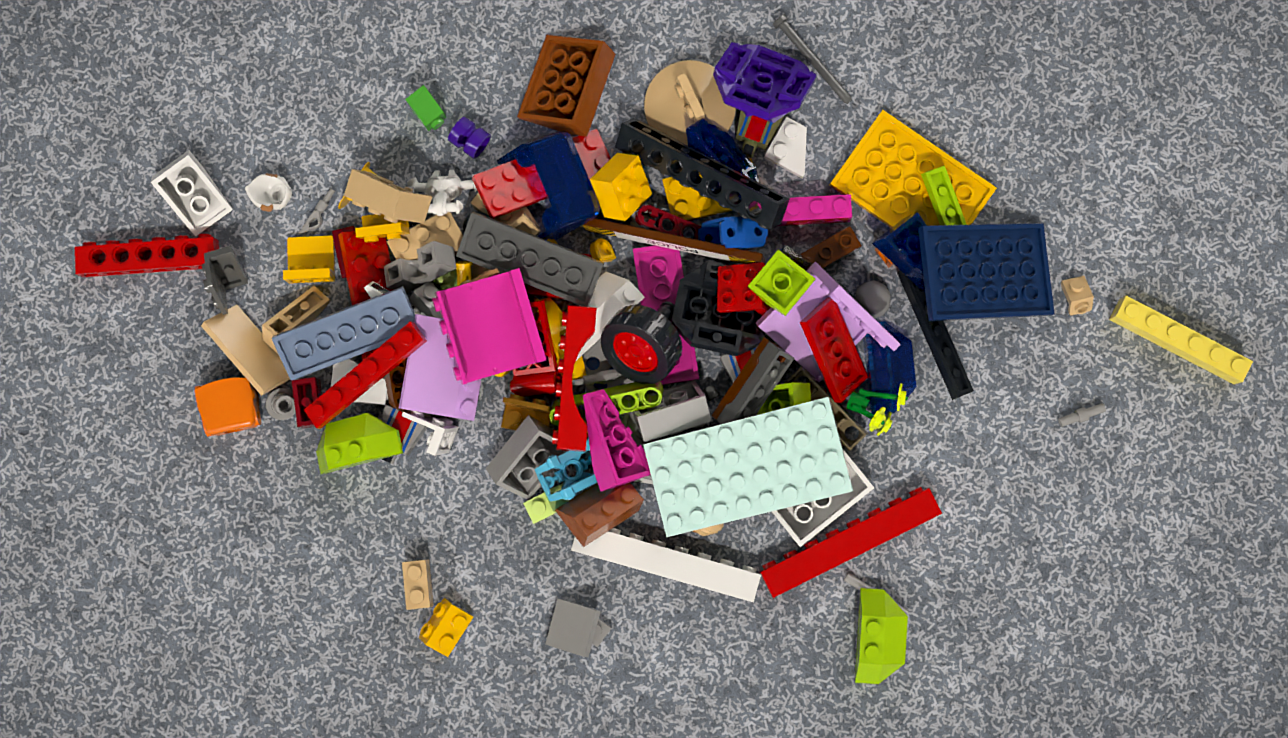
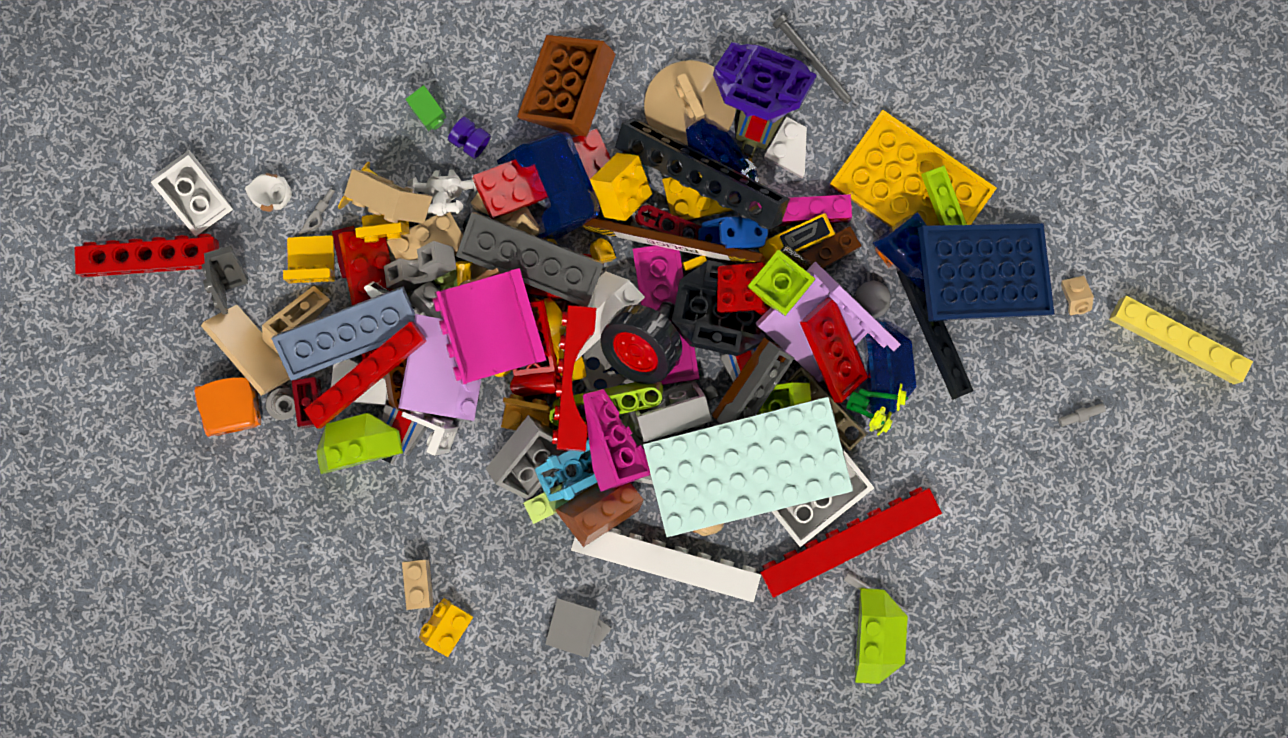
(601, 377): light grey hand -> none
(693, 263): none -> yellow tile
(799, 237): none -> slope

